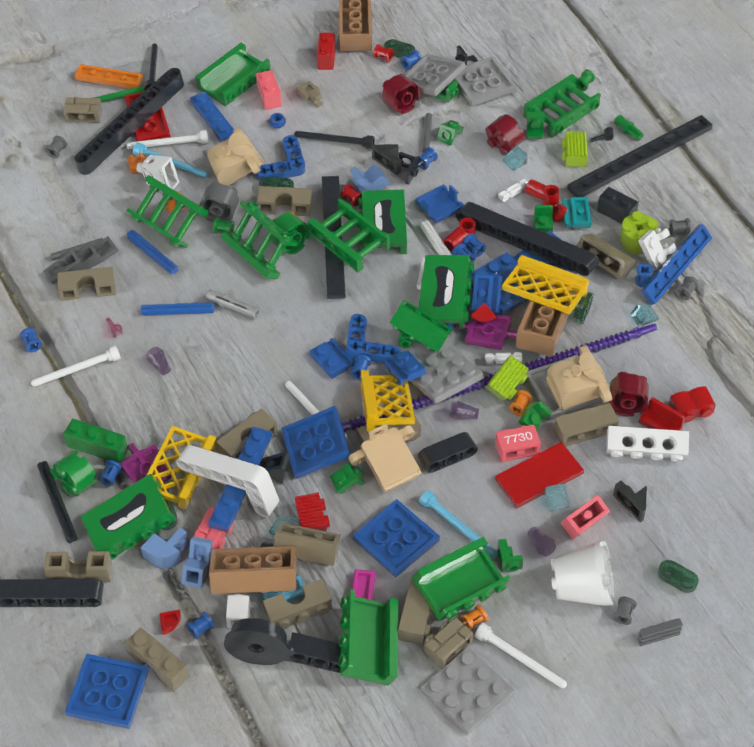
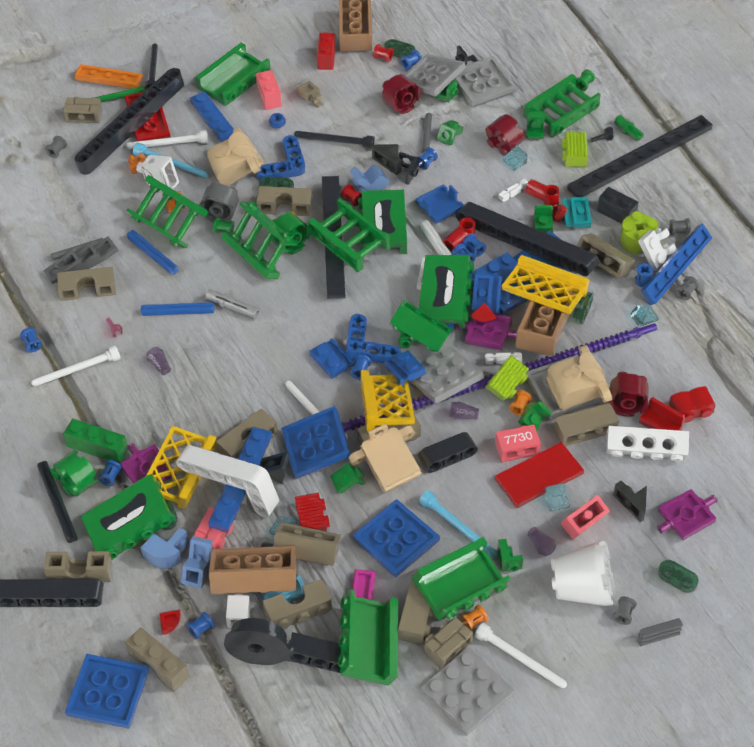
(687, 514): none -> magenta plate

